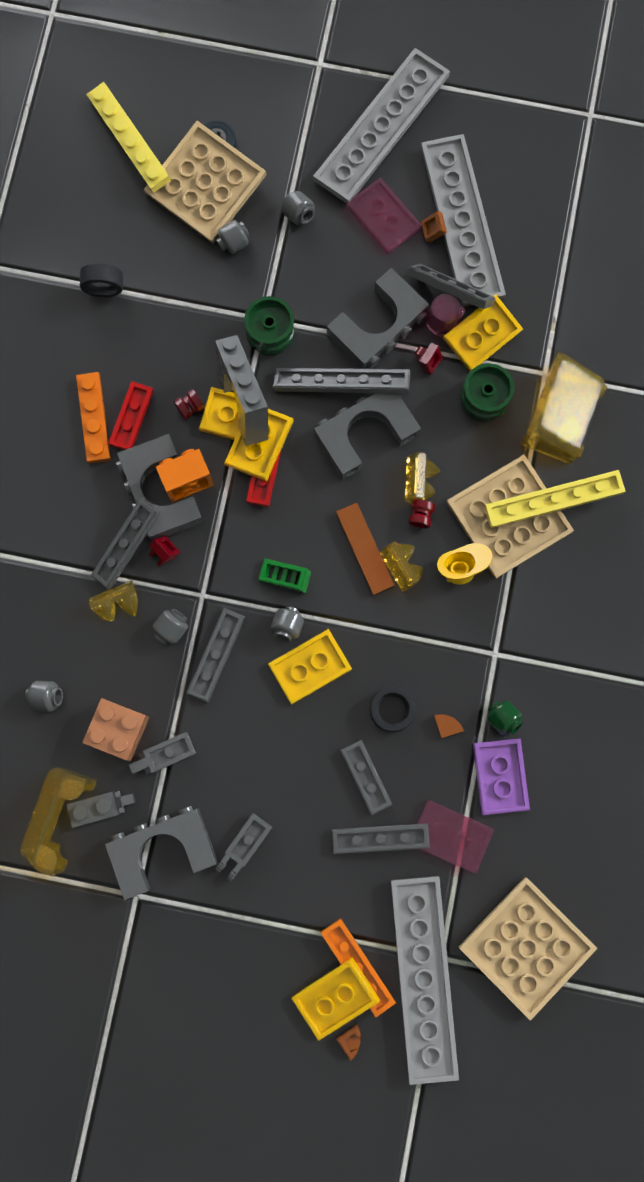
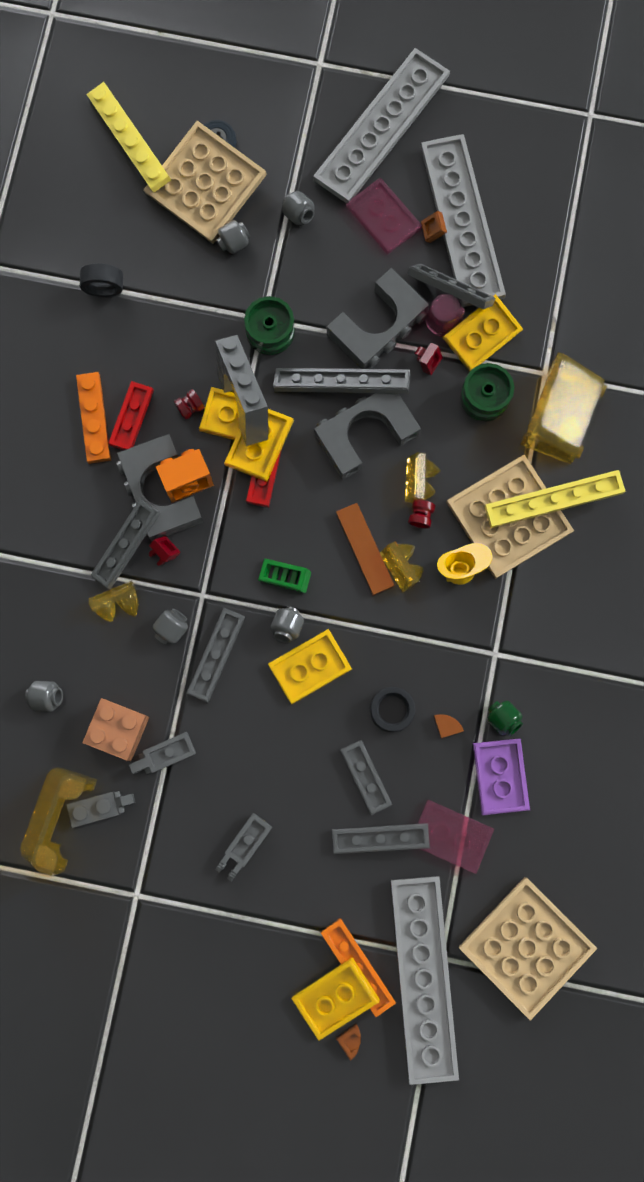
(126, 851): dark grey arch -> none

